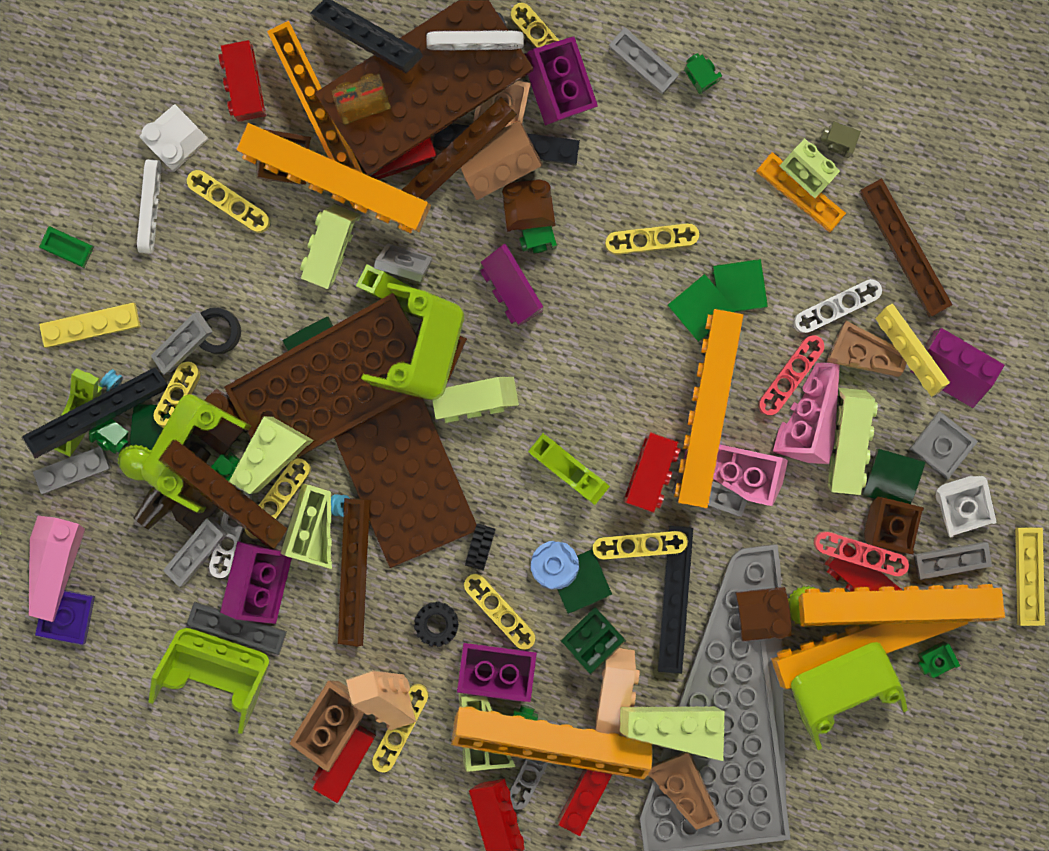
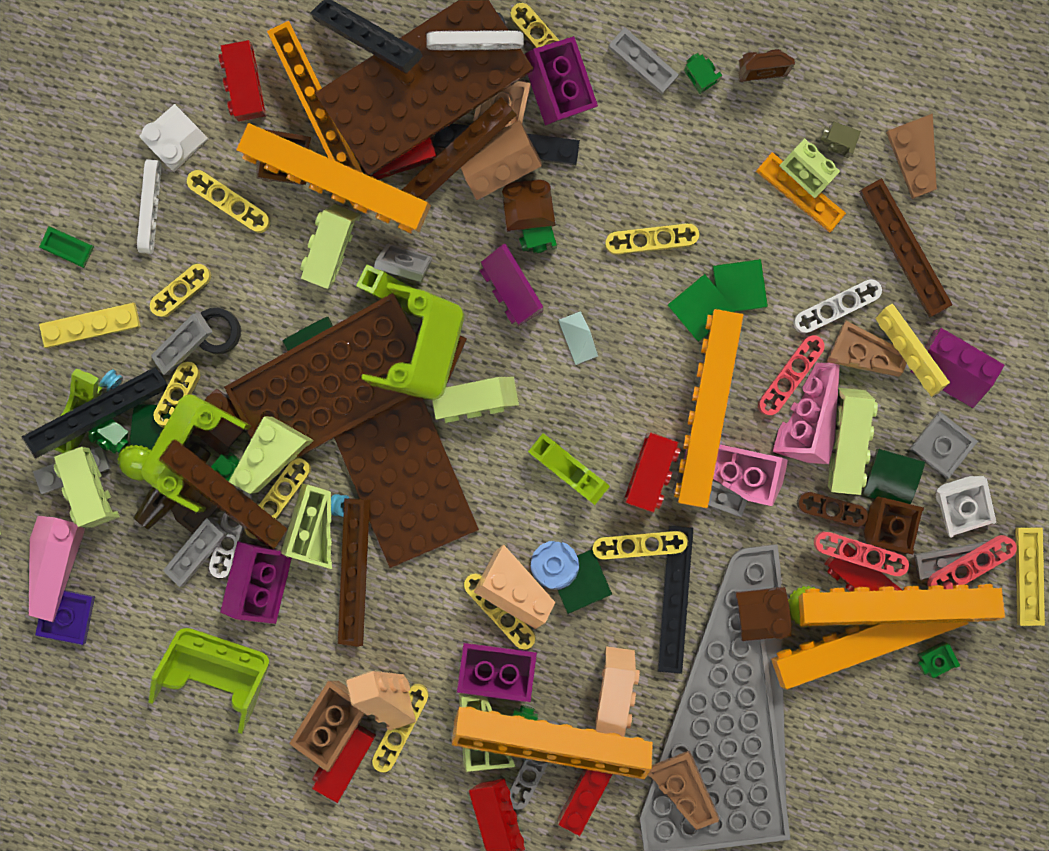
(84, 488): none -> yellowish green wedge
(170, 306): none -> light yellow beam
(242, 631): dark grey tile -> none
(360, 98): clear yellow slope -> none
(429, 637): black tyre -> none
(480, 546): black tyre -> none
(514, 589): none -> light nougat wedge
(578, 337): none -> light aqua slope
(593, 640): dark green slope -> none
(680, 728): yellowish green wedge -> none
(765, 65): none -> reddish brown slope
(844, 685): lime windscreen -> none
(847, 519): none -> reddish brown beam
(916, 154): none -> medium nougat wing
(973, 568): none -> coral beam

